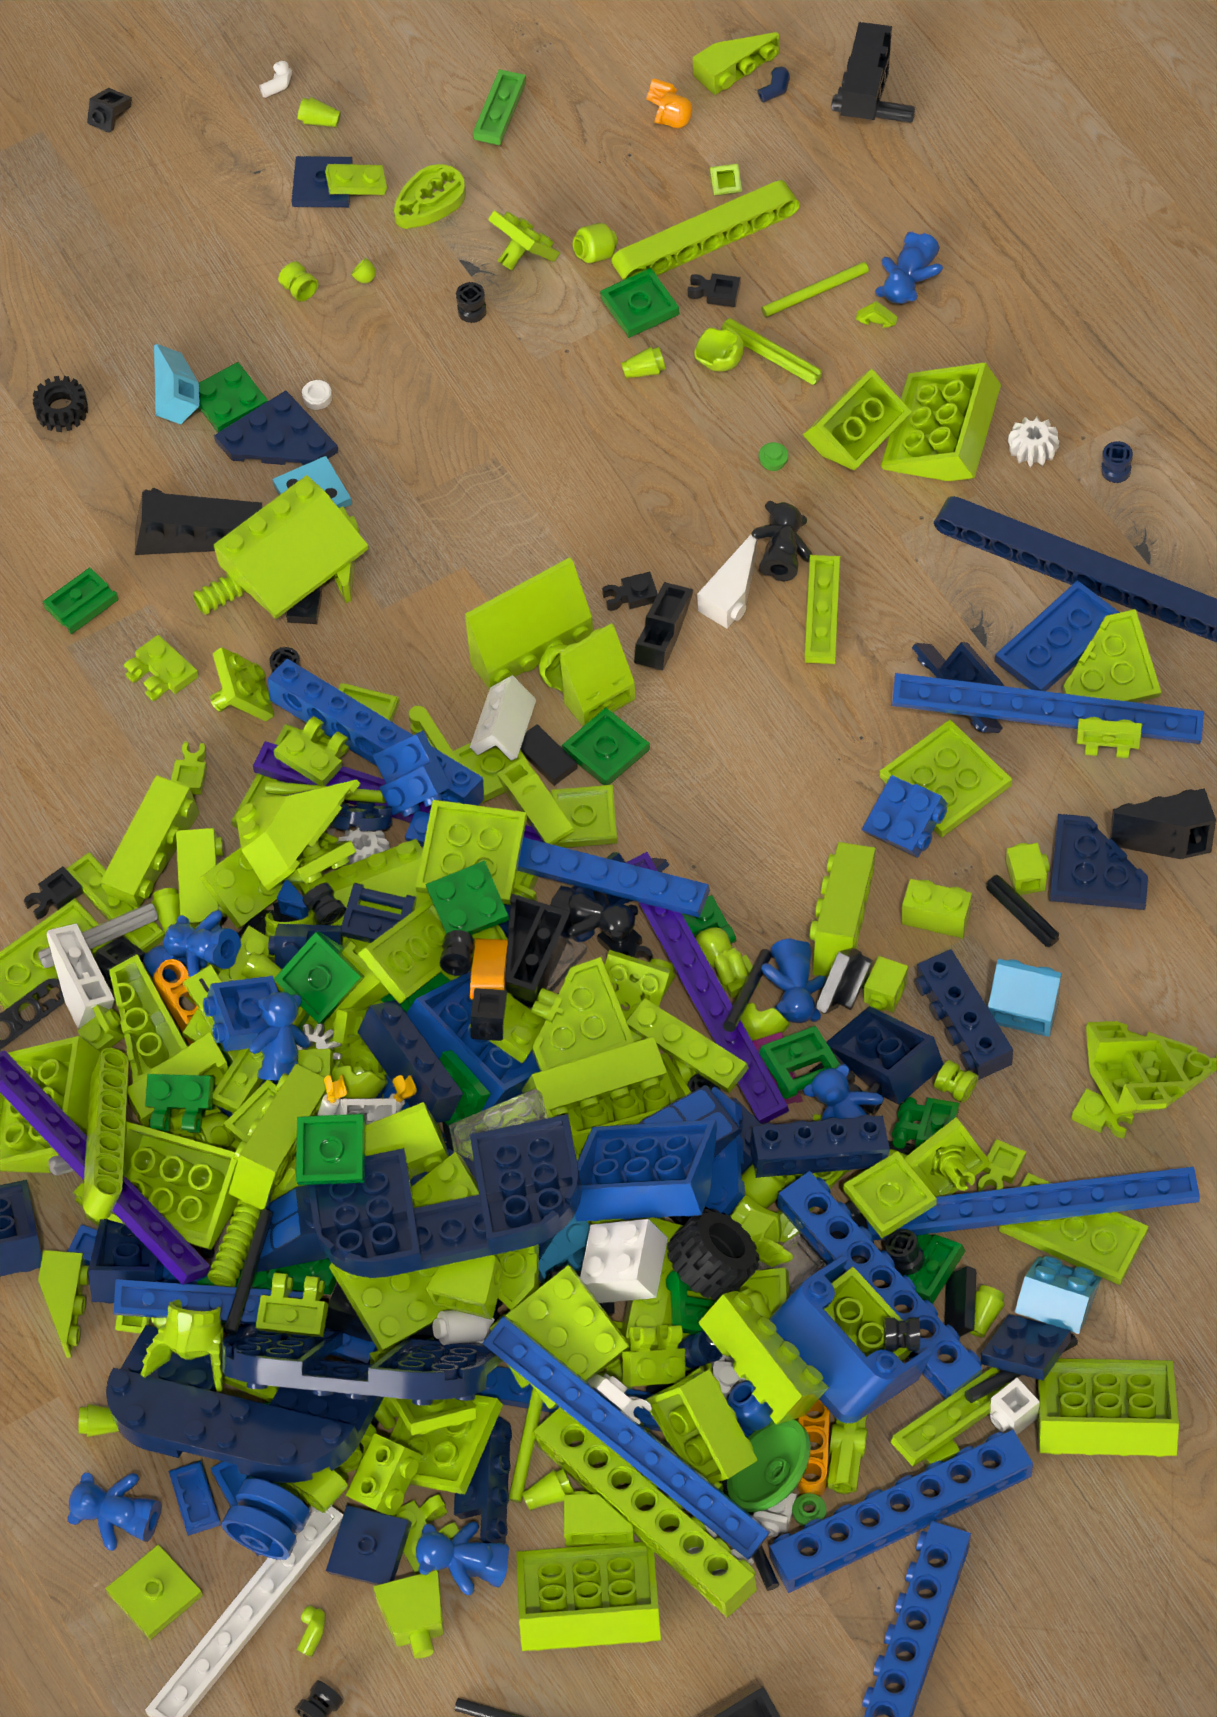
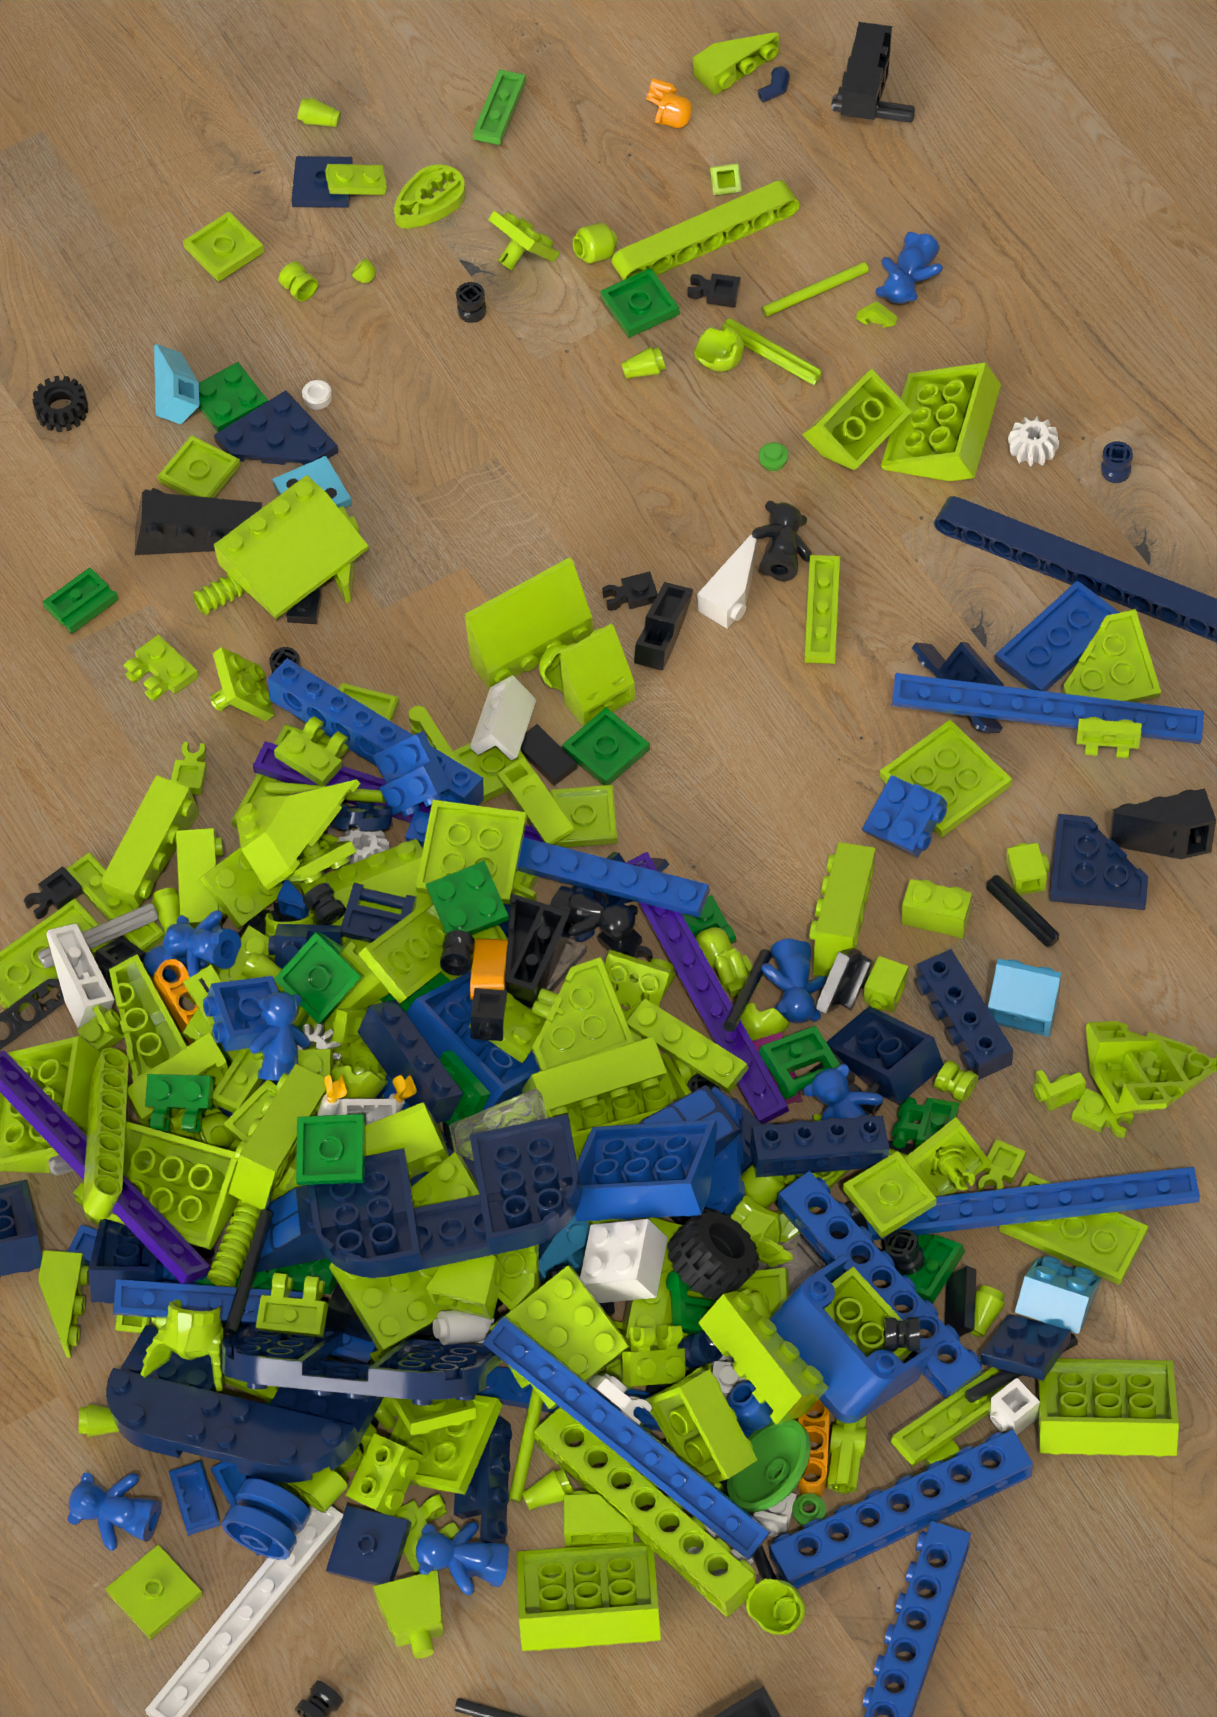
(104, 108): black bracket -> none
(199, 469): none -> lime plate
(223, 246): none -> lime plate
(280, 80): white arm -> none
(316, 1620): lime arm -> none
(776, 1606): none -> lime hair
(1060, 1092): none -> lime bracket

